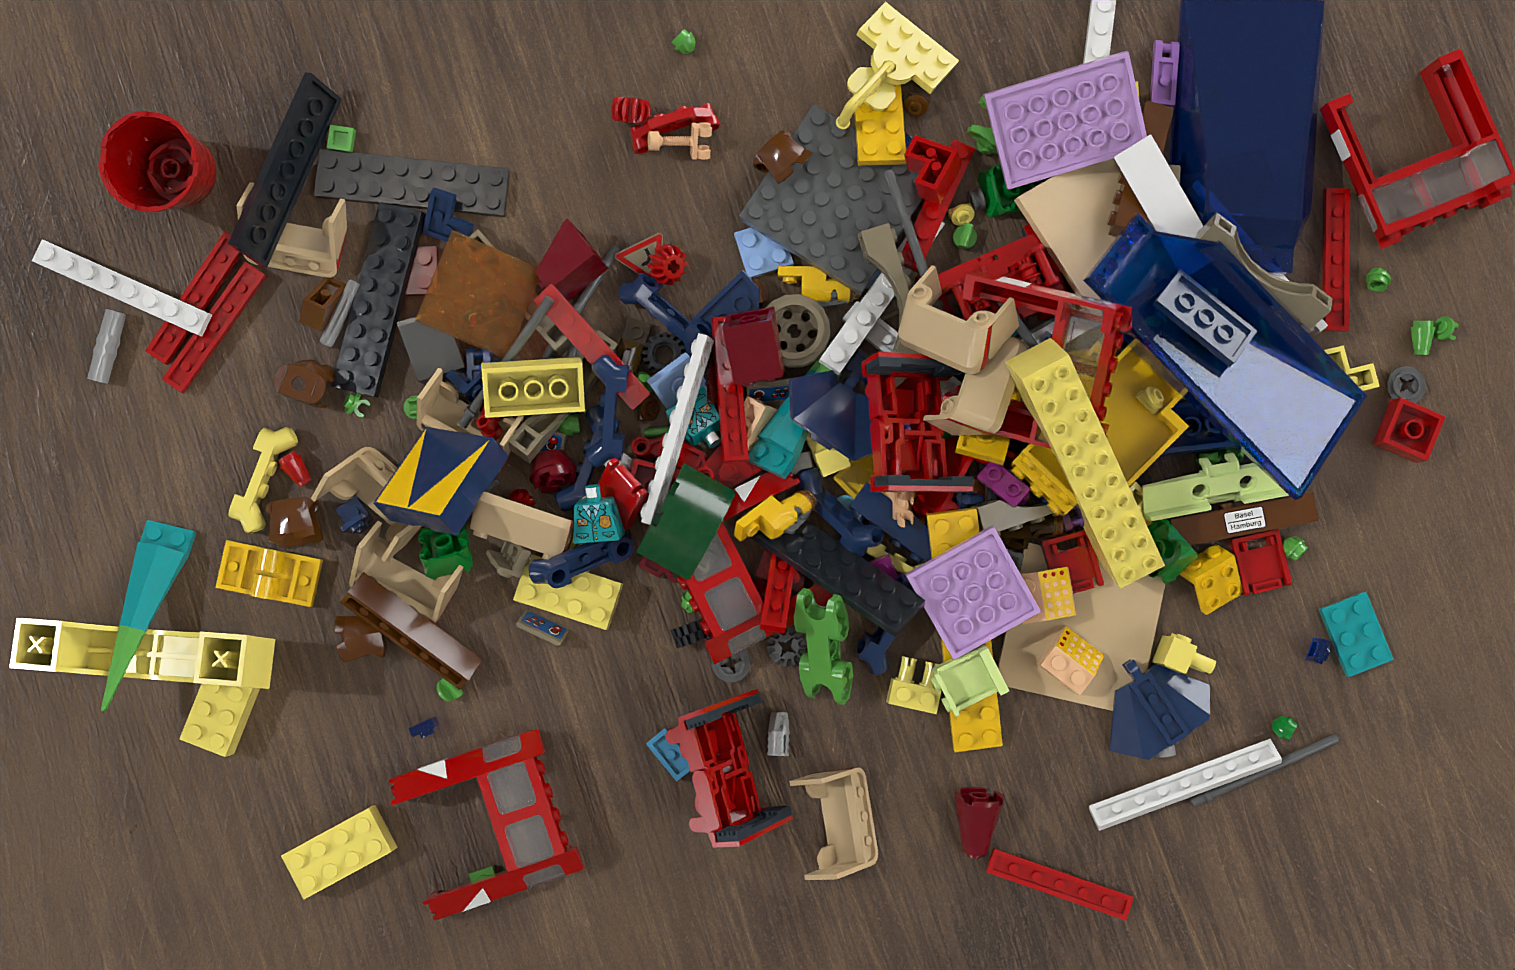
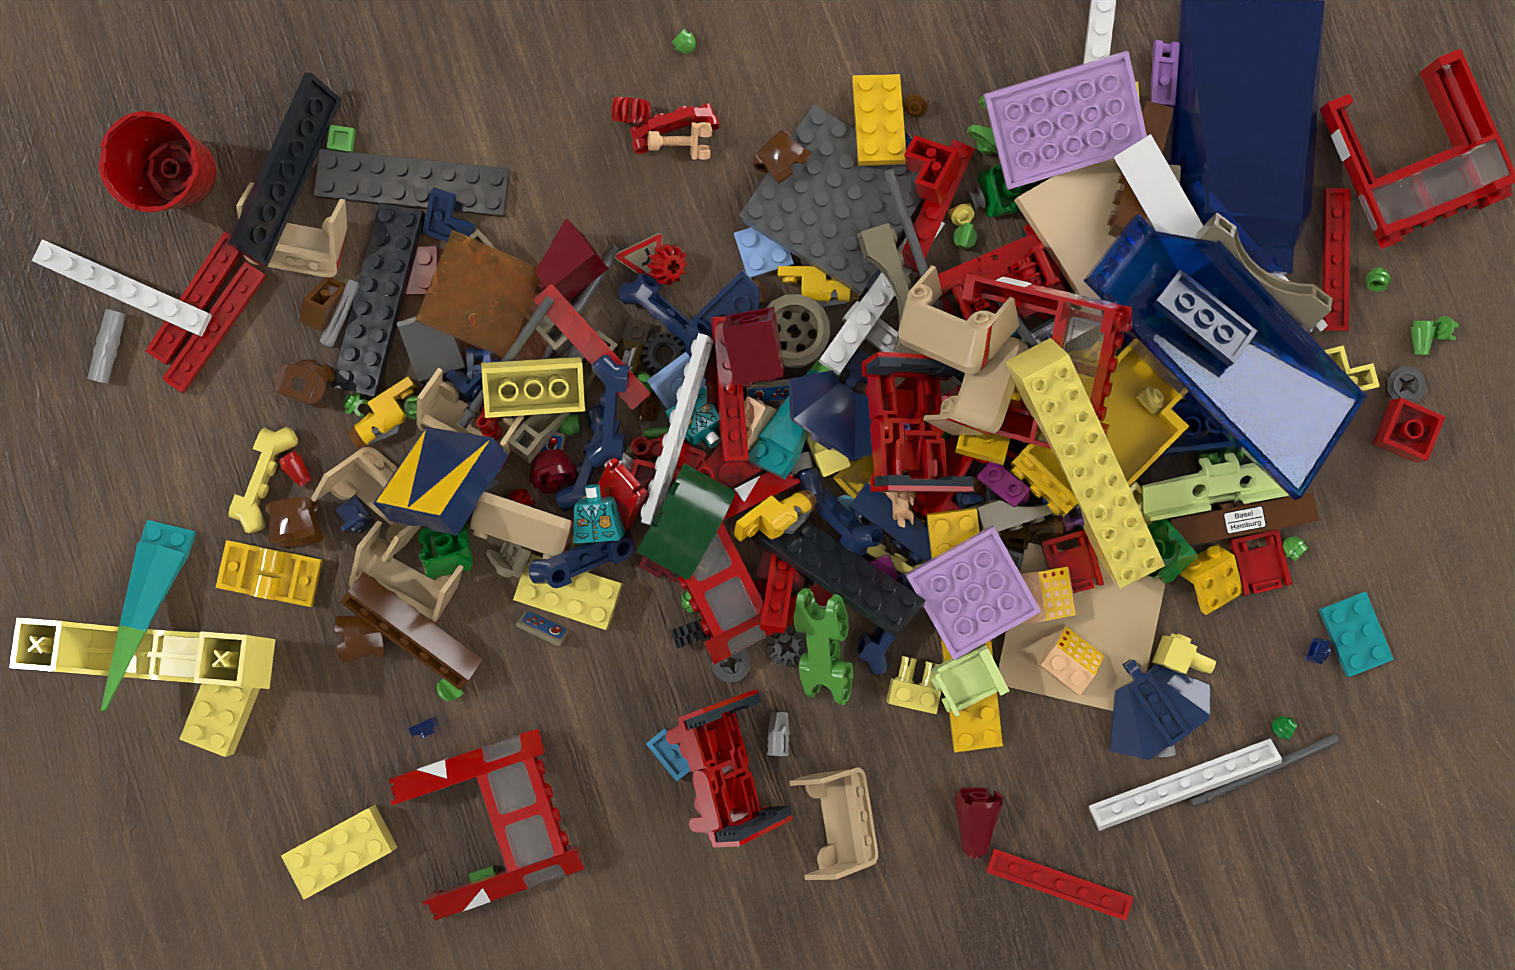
(386, 417): none -> yellow plate
(899, 55): light yellow plate -> none

